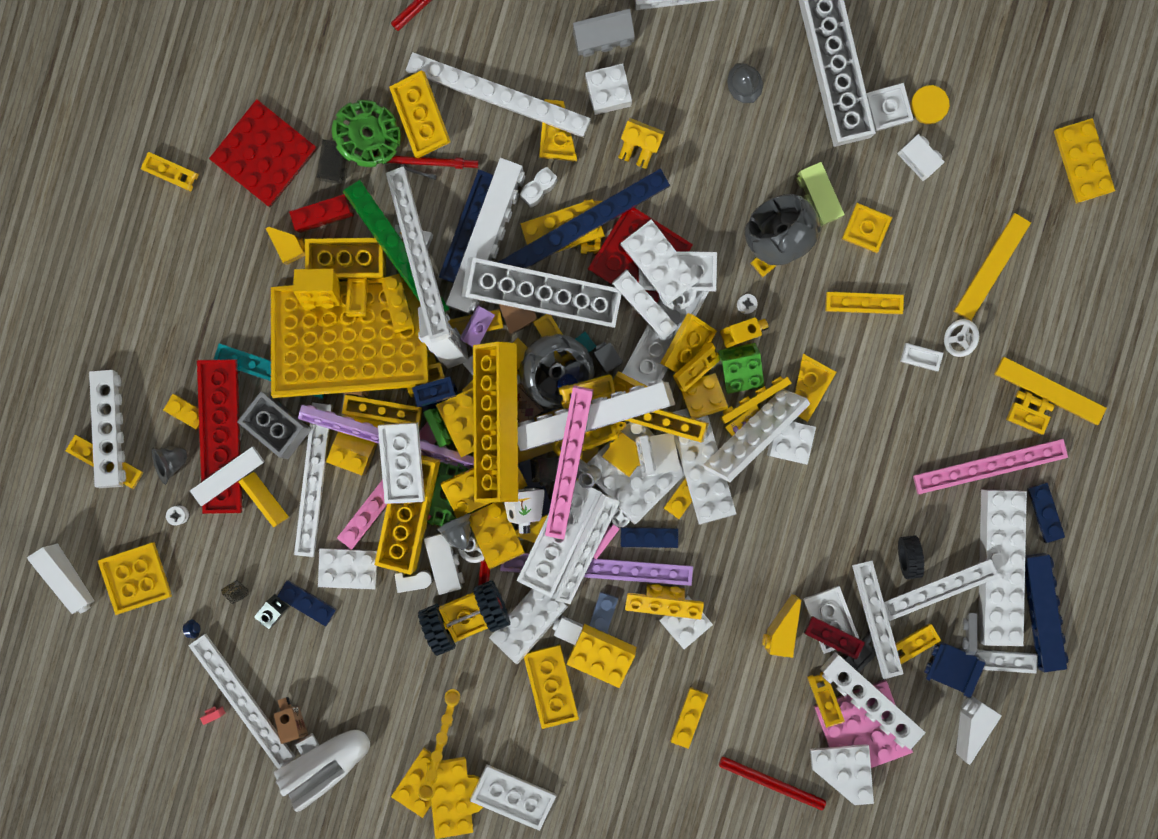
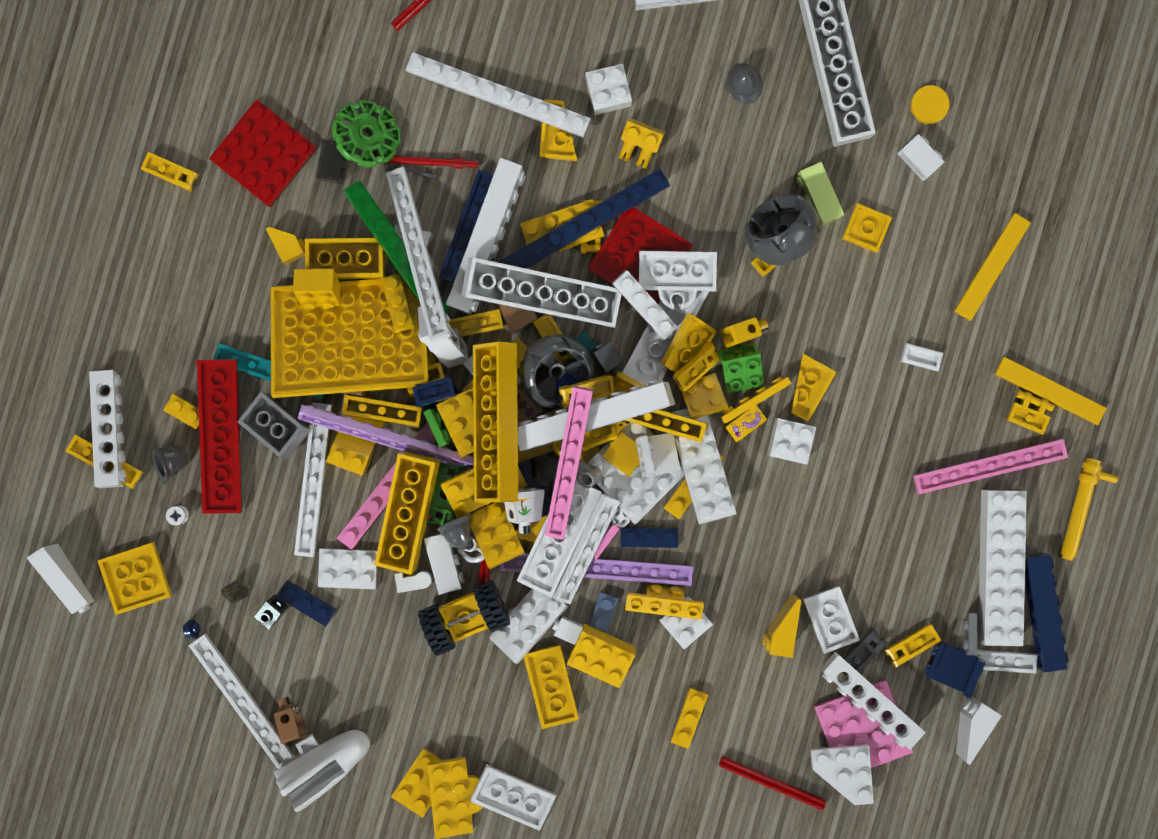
(212, 714): coral plate -> none
(227, 476): white tile -> none
(263, 499): yellow tile -> none
(321, 213): red brick -> none
(356, 297): yellow tile -> none
(401, 463): white plate -> none
(419, 114): yellow plate -> none
(426, 789): yellow bar -> none
(477, 326): lavender plate -> none
(543, 183): white brick -> none
(603, 33): light grey slope -> none
(659, 262): white plate -> none
(744, 303): white wheel -> none
(756, 434): white plate -> none
(826, 701): yellow plate -> none
(834, 637): dark red plate -> none
(864, 303): yellow plate -> none
(877, 619): white plate -> none
(889, 107): white plate -> none
(911, 557): black tyre -> none
(941, 589): white plate -> none
(970, 340): white piece -> none
(1046, 512): dark blue plate -> none
(1084, 160): yellow plate -> none
(1088, 479): none -> yellow cylinder

